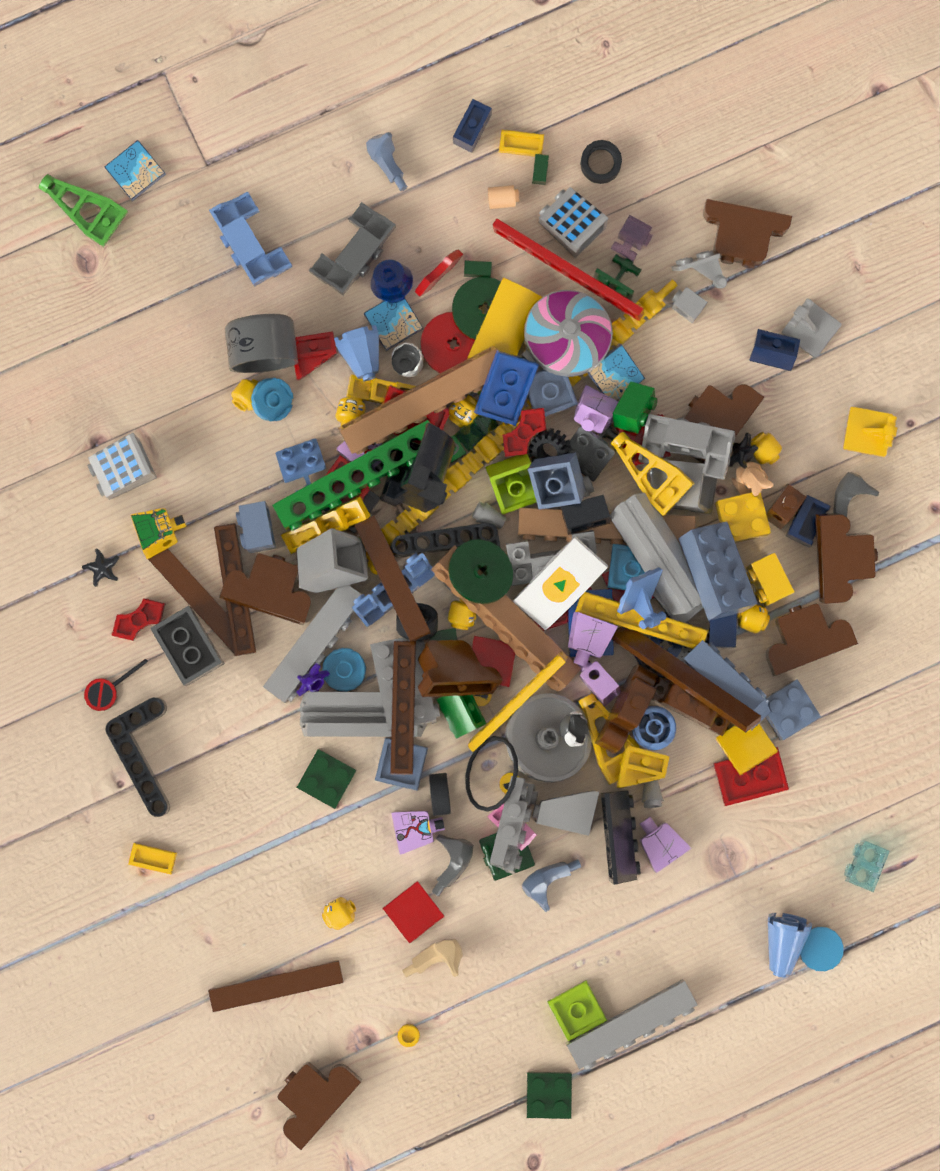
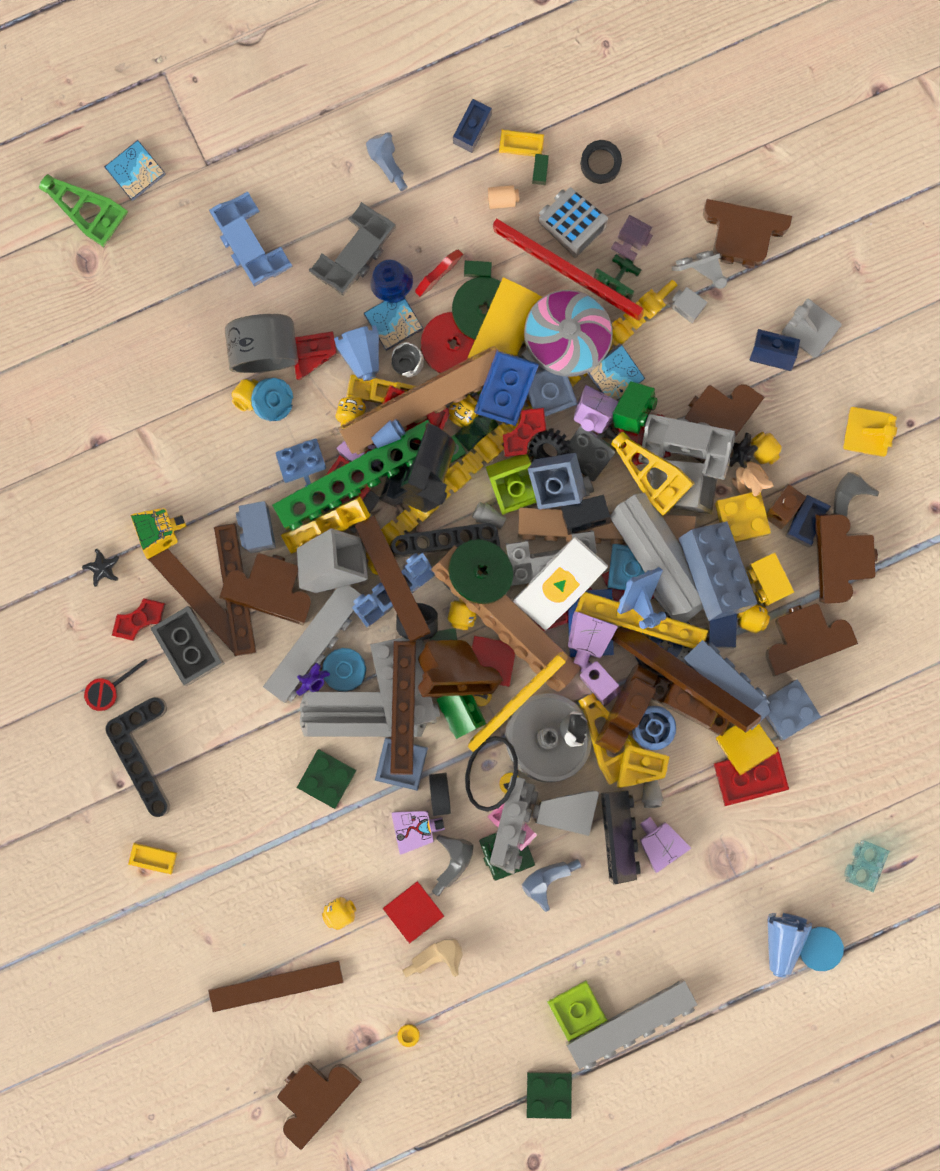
(121, 467): slope -> none
(389, 433): none -> medium blue cone

